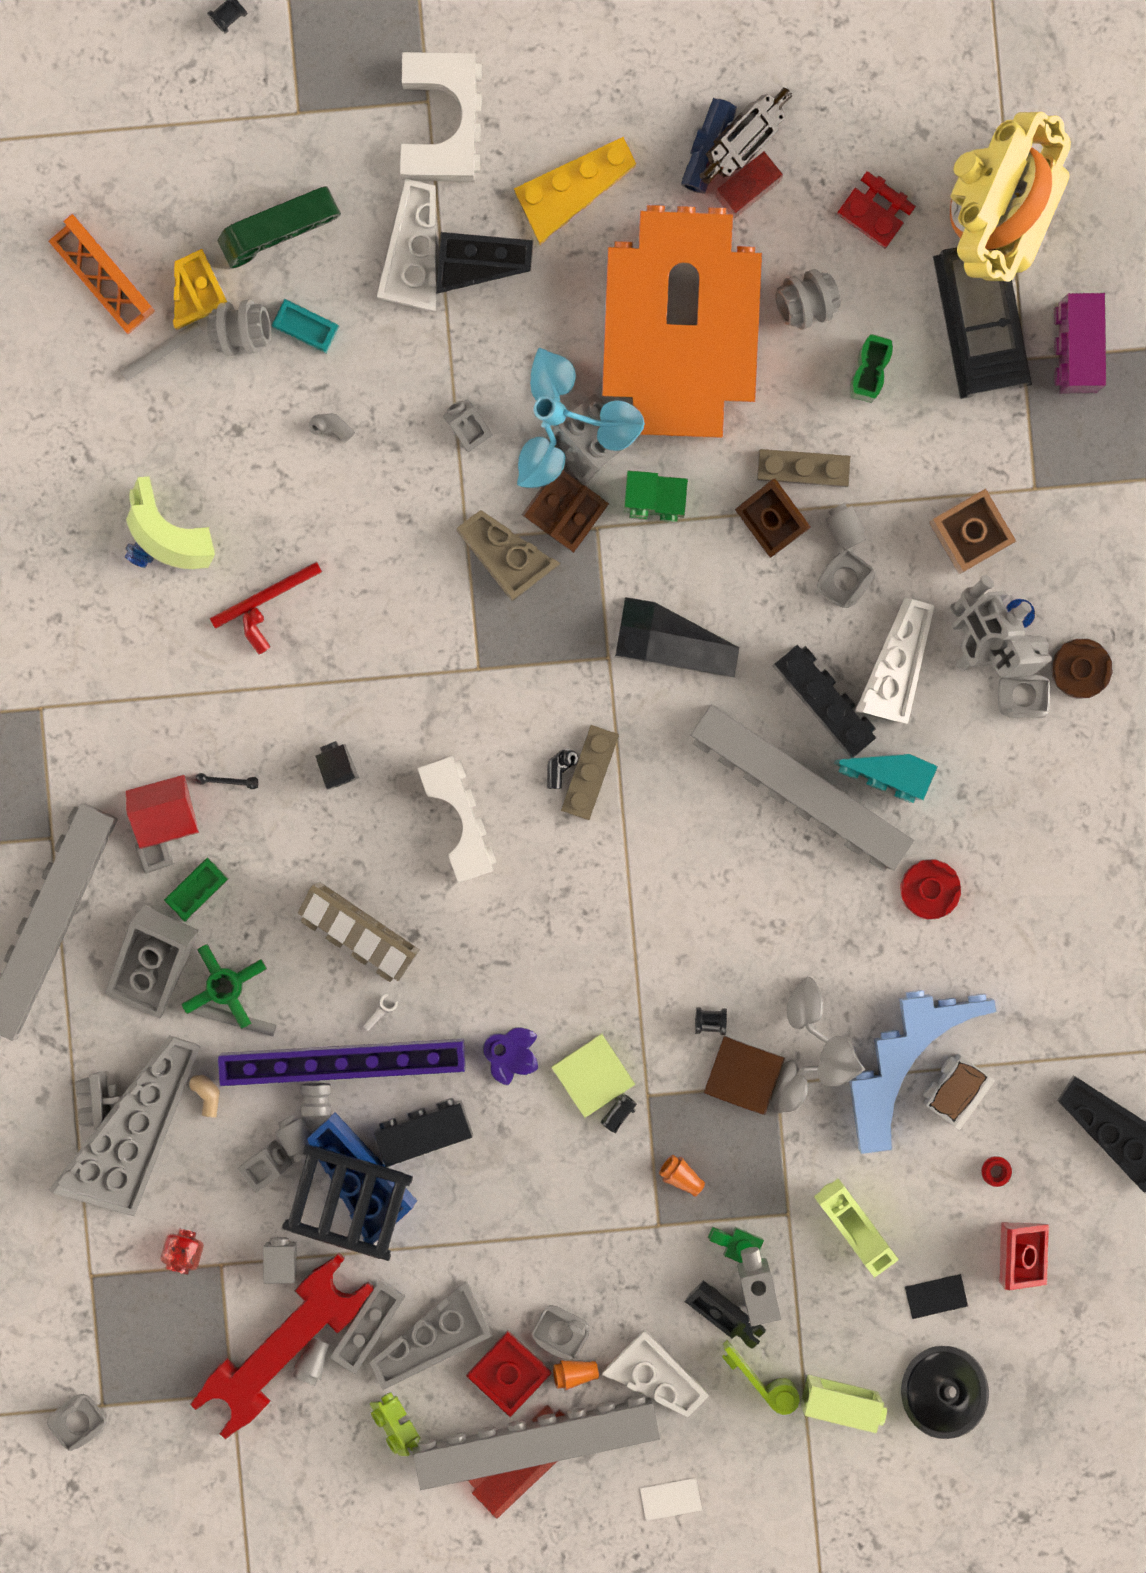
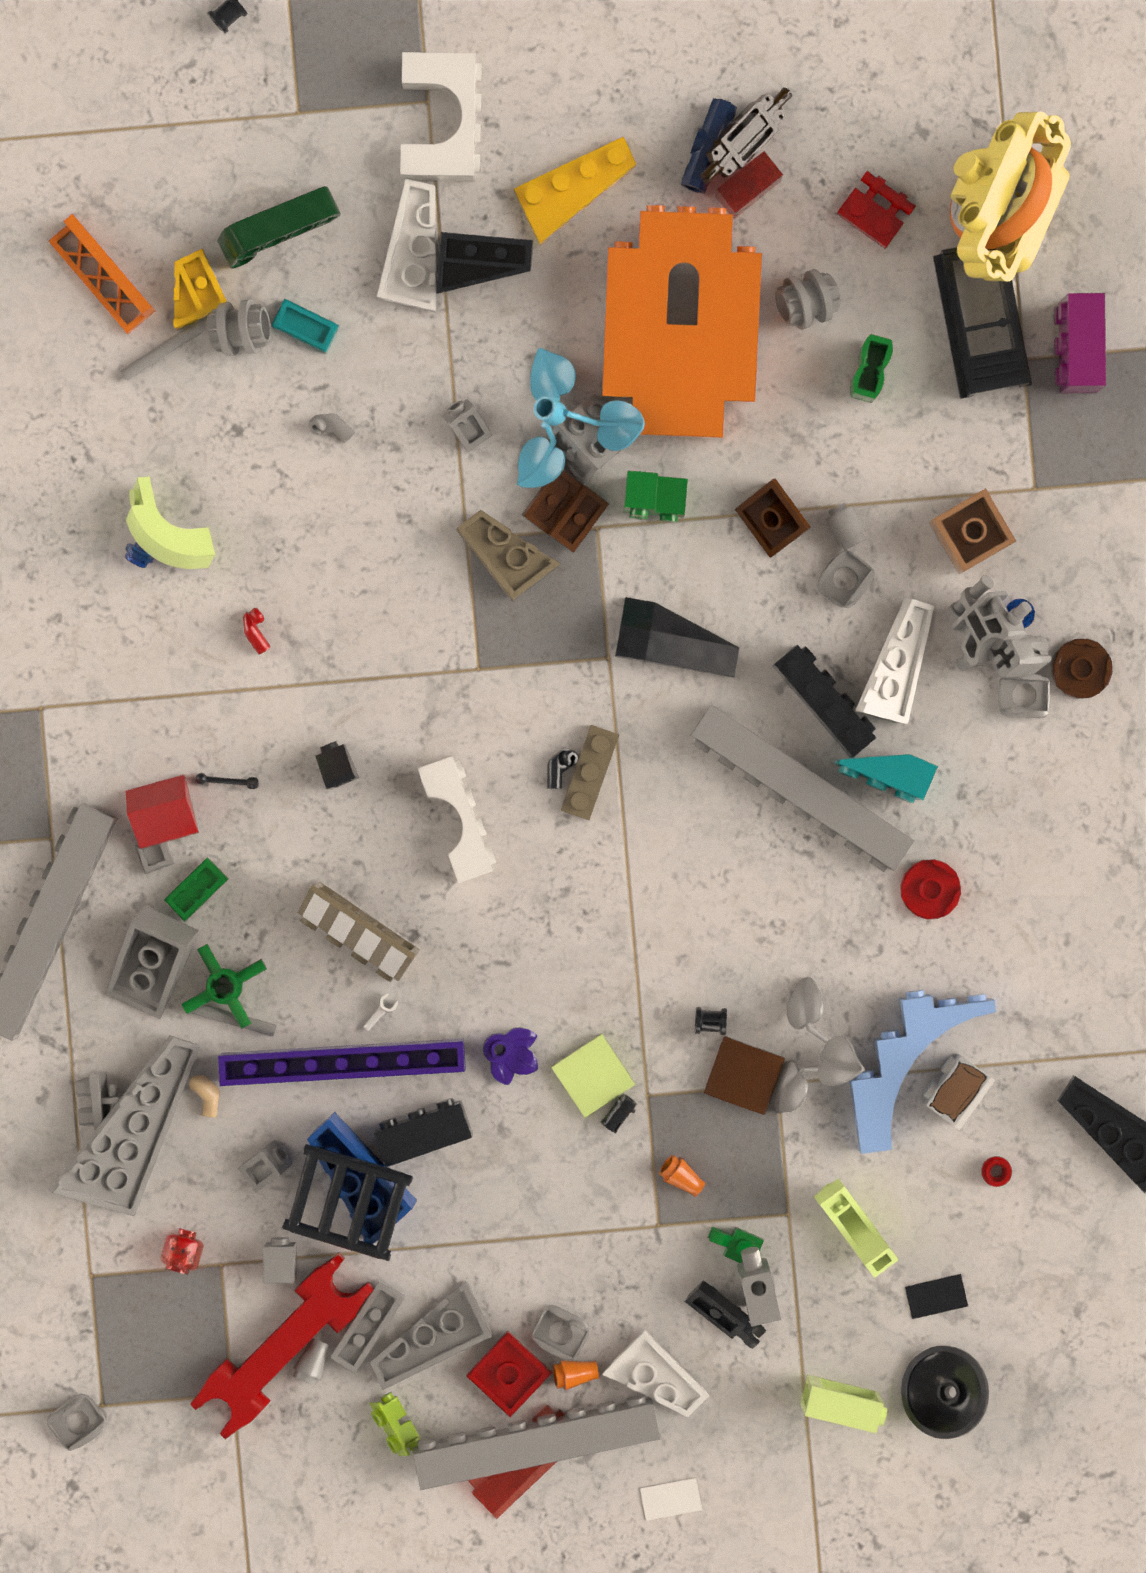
(266, 595): red bar -> none
(293, 1136): light grey brick -> none
(315, 1099): light grey wheel -> none
(779, 1394): lime door -> none
(804, 467): dark tan plate -> none
(1023, 1255): red slope -> none

